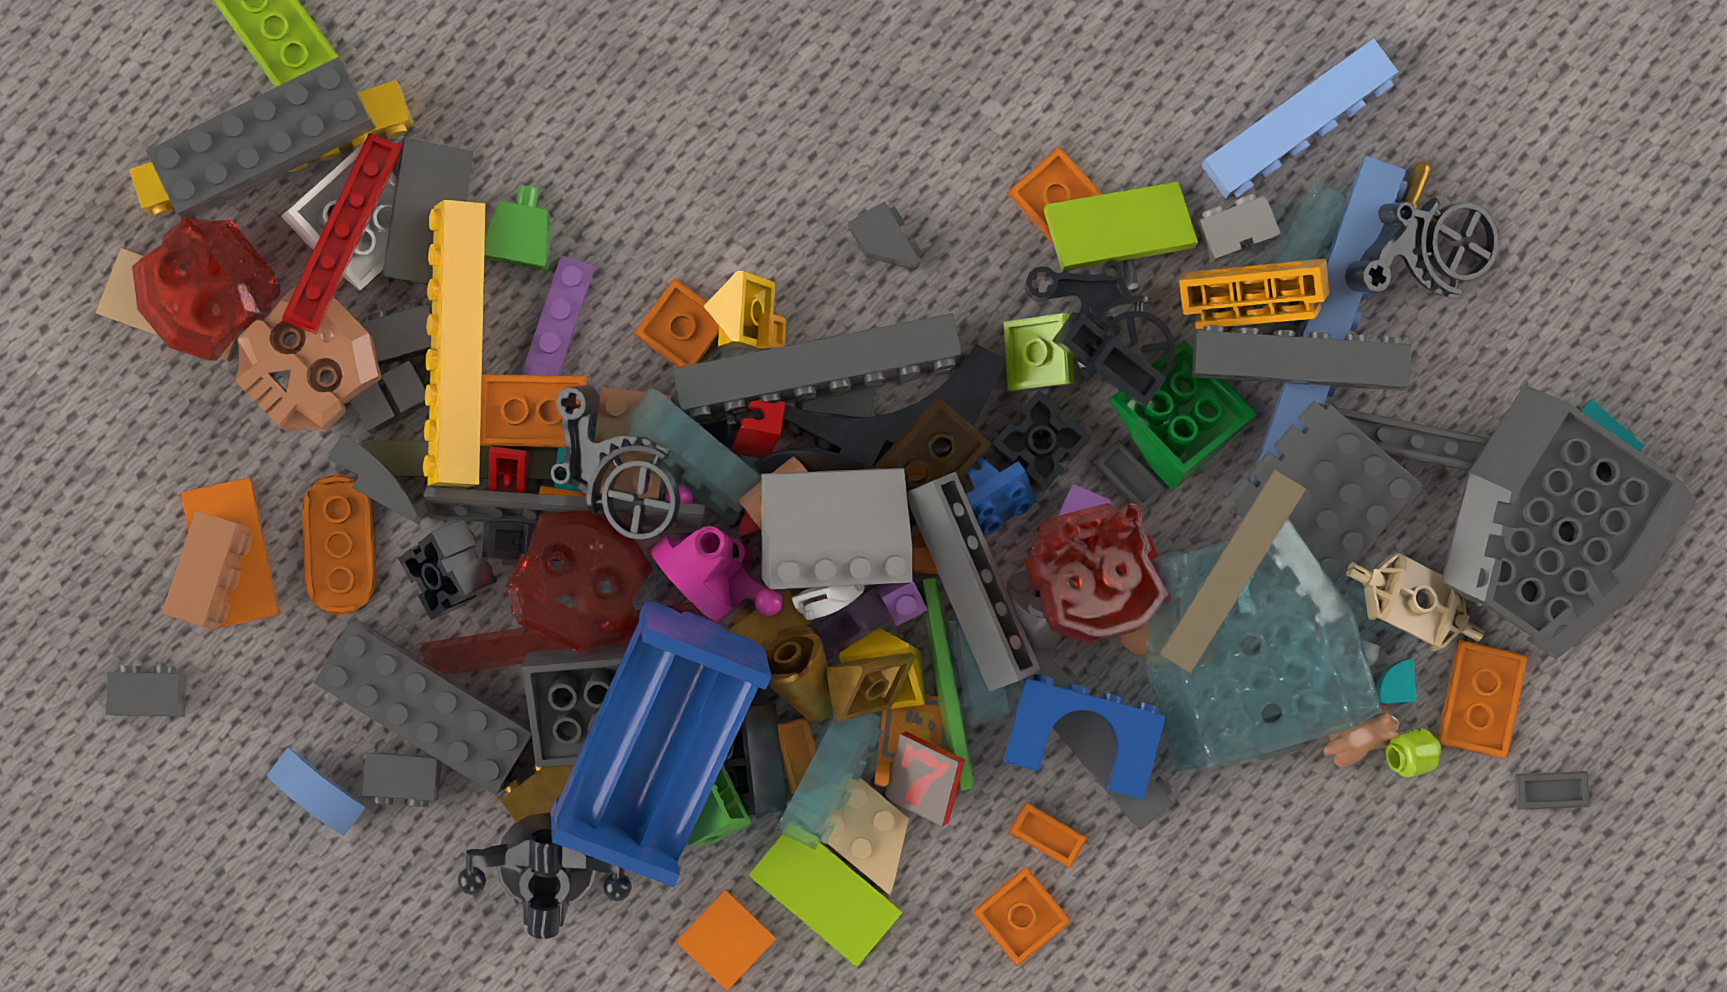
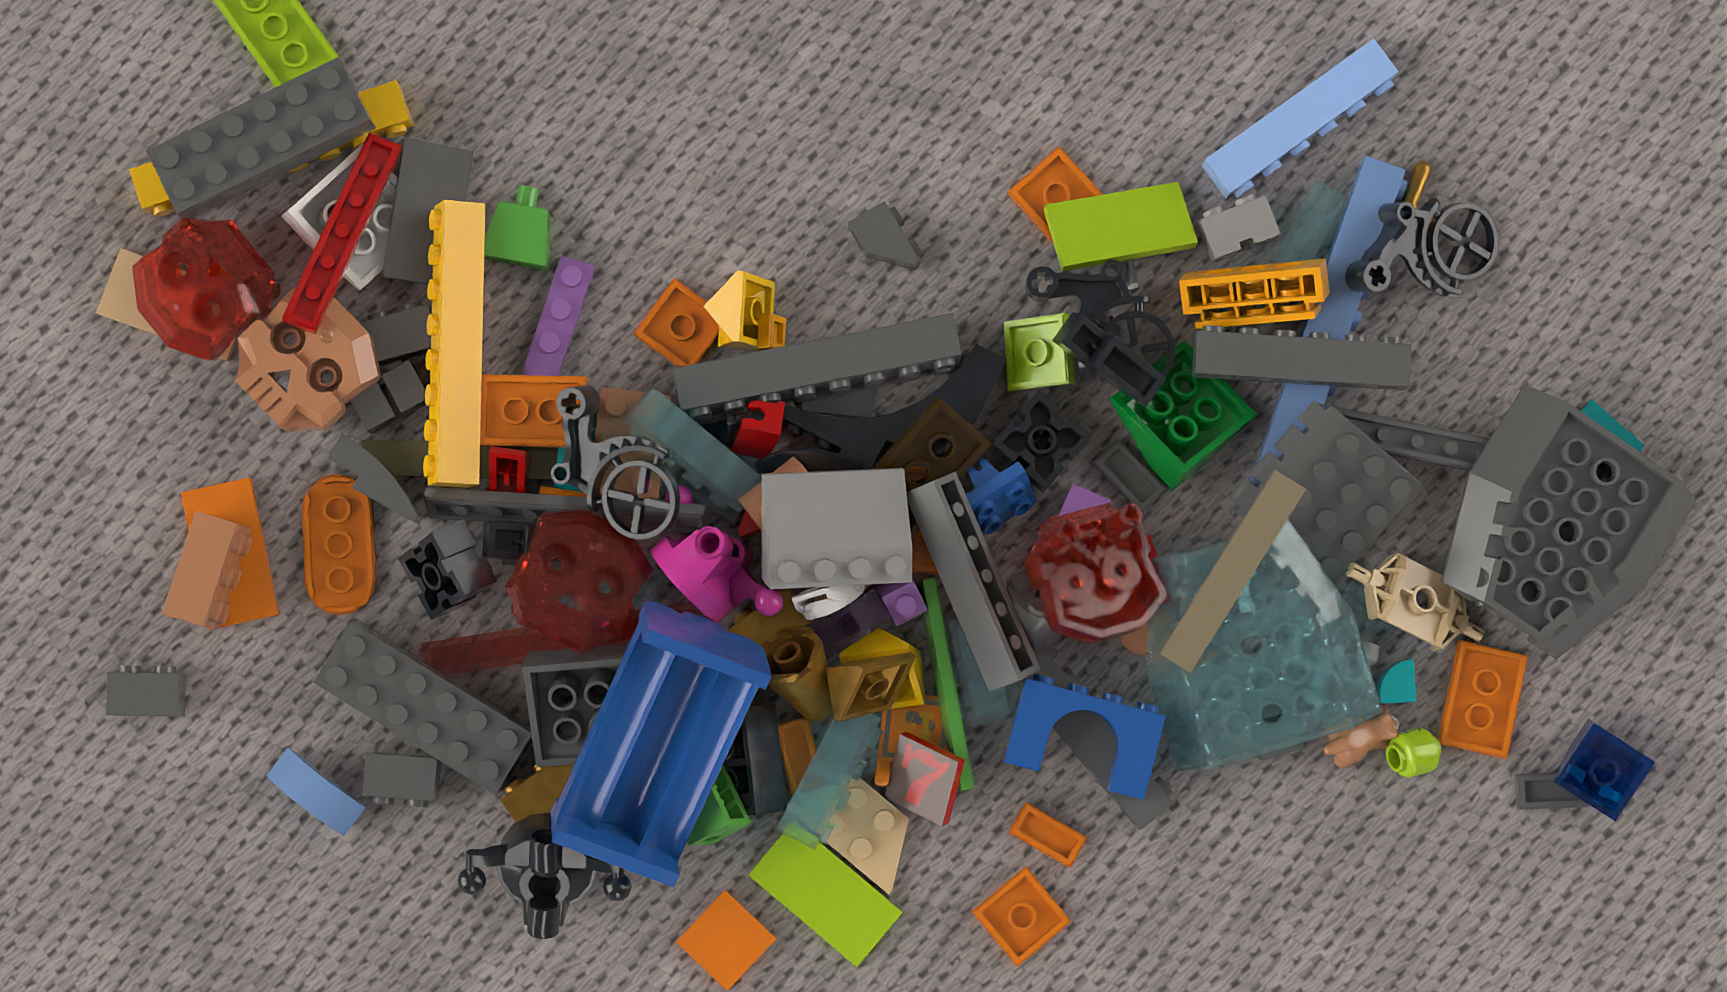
(1602, 769): none -> clear blue slope

